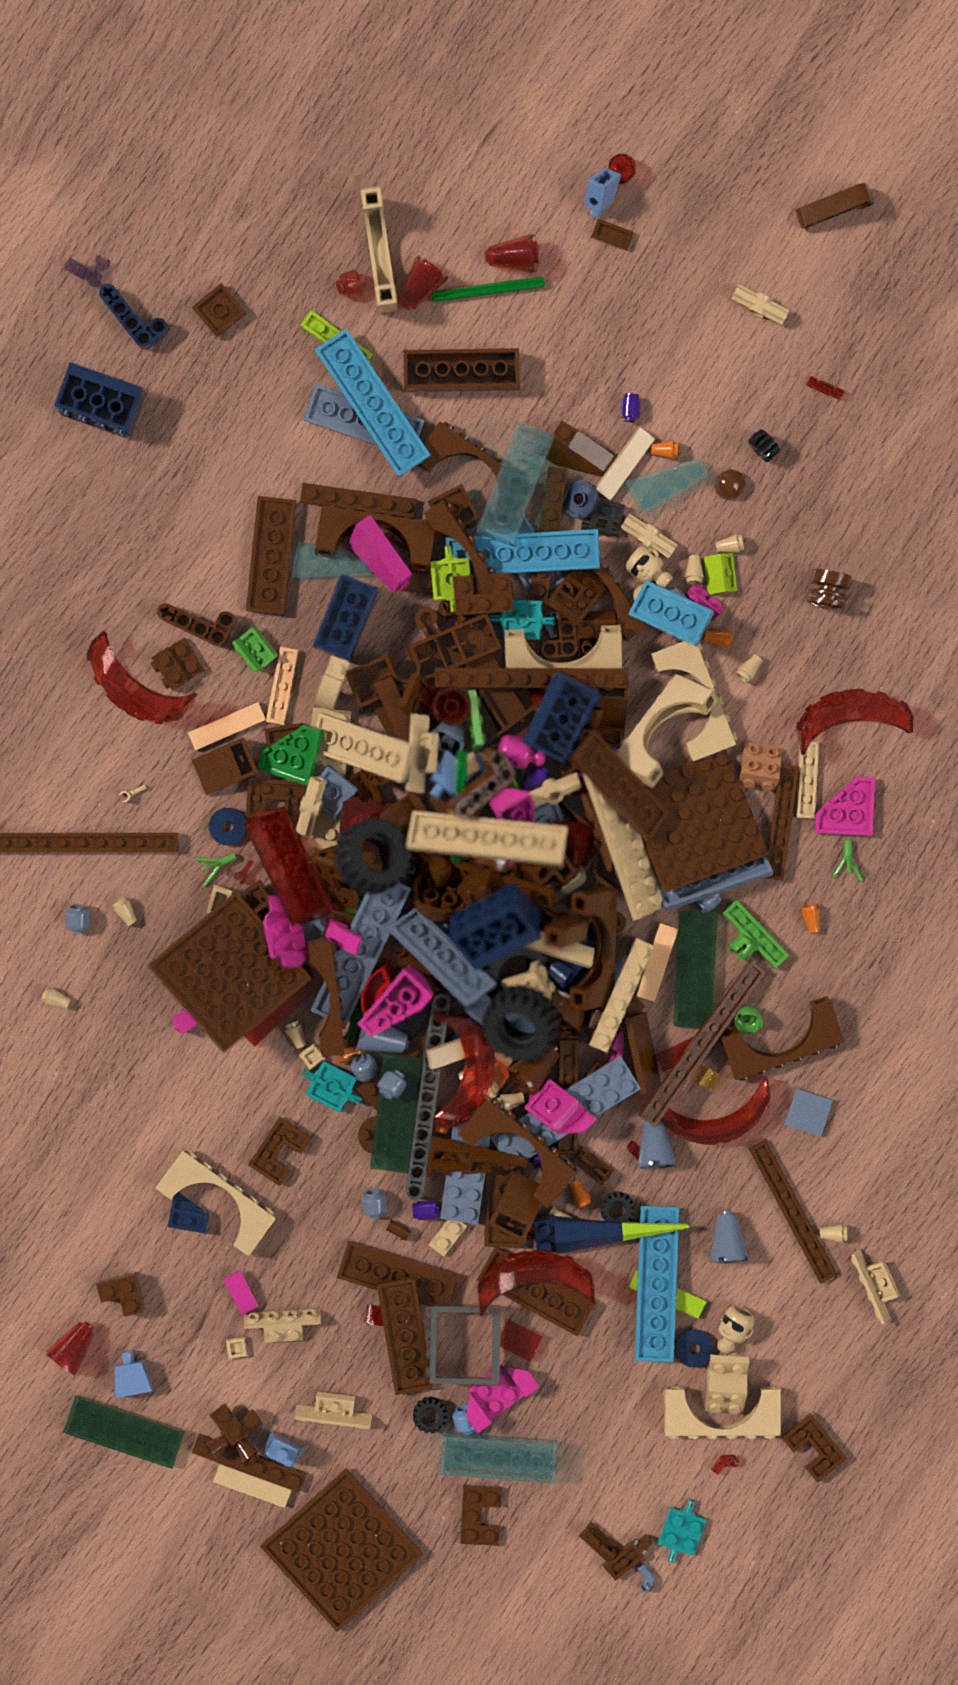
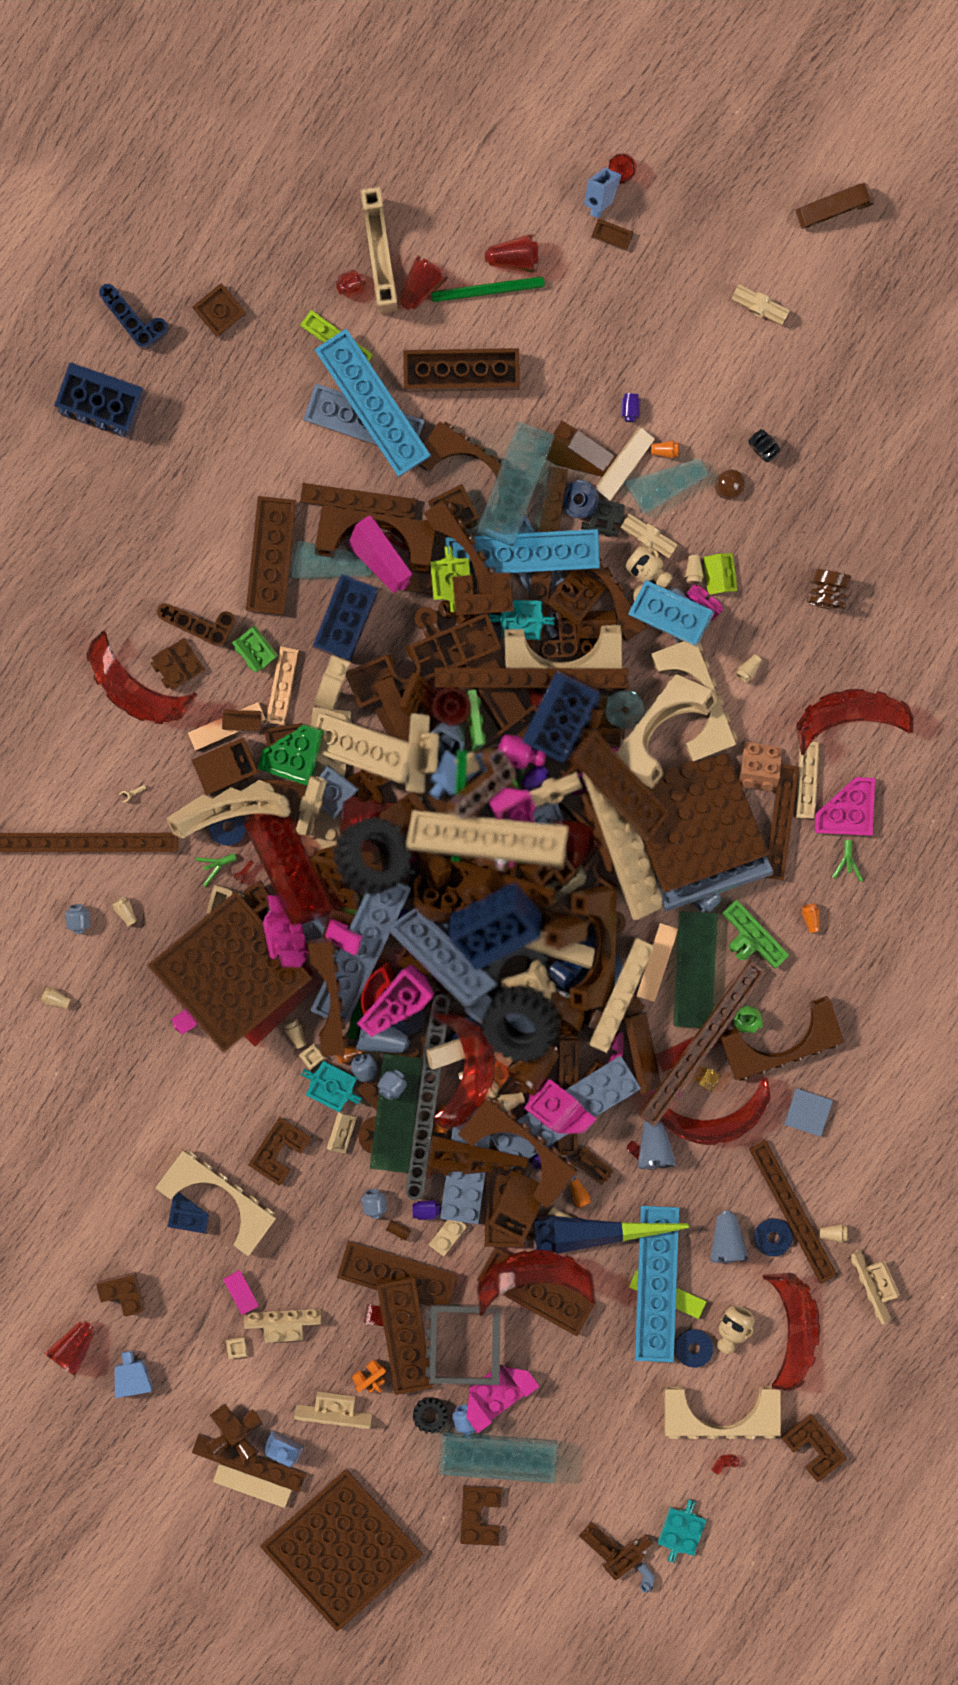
(93, 276): bar -> none
(124, 1432): clear green plate -> none
(231, 803): none -> tan arch
(241, 720): none -> reddish brown panel
(341, 1132): none -> tan plate
(376, 1371): none -> orange hips
(519, 1340): clear red plate -> none
(617, 1197): black tyre -> none
(619, 700): none -> clear light blue plate
(719, 637): orange cone -> none
(726, 1384): tan bracket -> none
(731, 544): tan cone -> none
(764, 1229): none -> dark blue tile
(802, 1329): none -> clear red windscreen
(825, 387): clear red axle -> none

